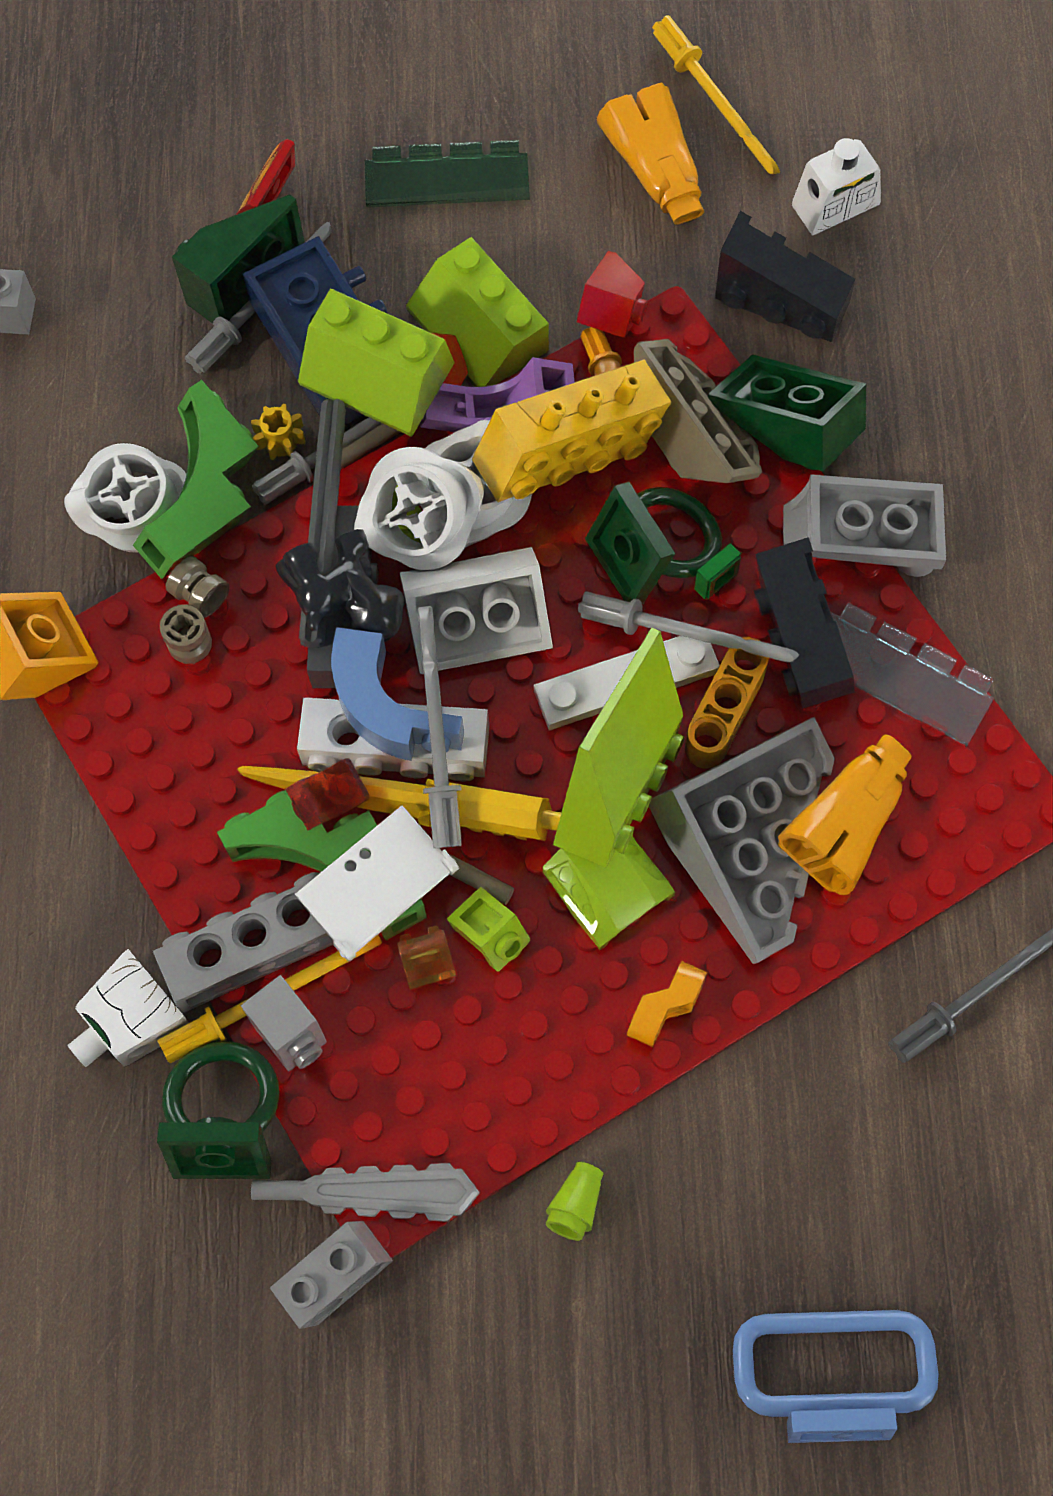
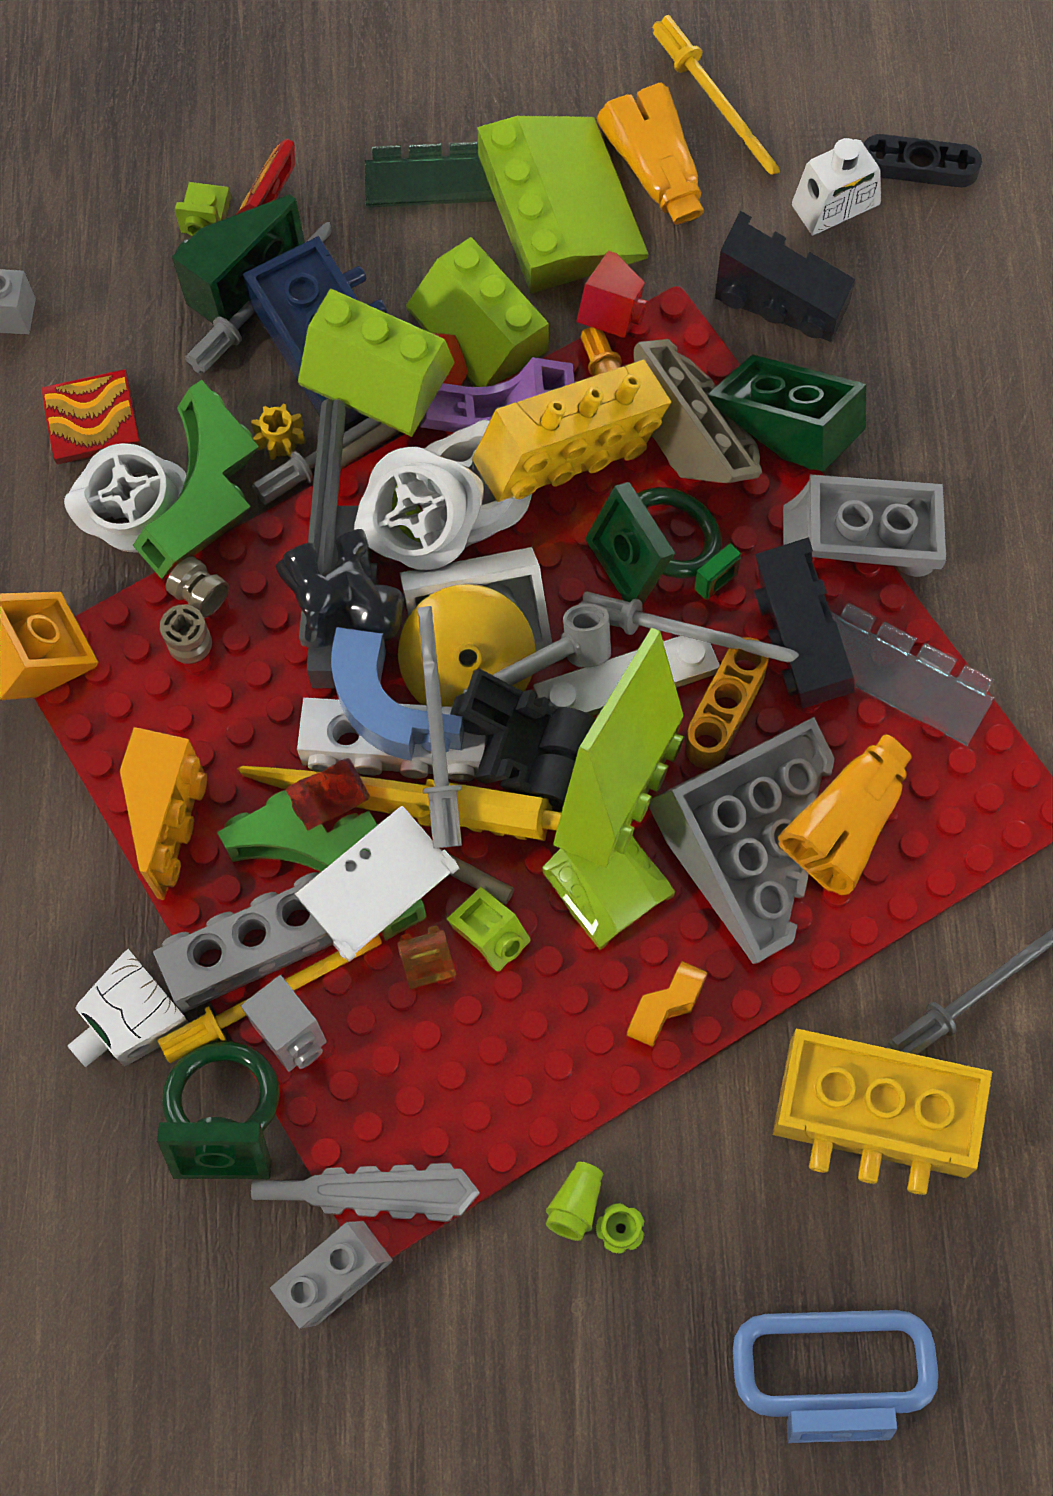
(90, 415): none -> slope
(160, 789): none -> light orange slope
(202, 206): none -> lime bracket
(465, 619): none -> yellow dish
(528, 740): none -> black plate
(558, 197): none -> lime slope
(583, 643): none -> light grey piece
(630, 1218): none -> lime plate
(882, 1107): none -> yellow piece
(935, 150): none -> black beam

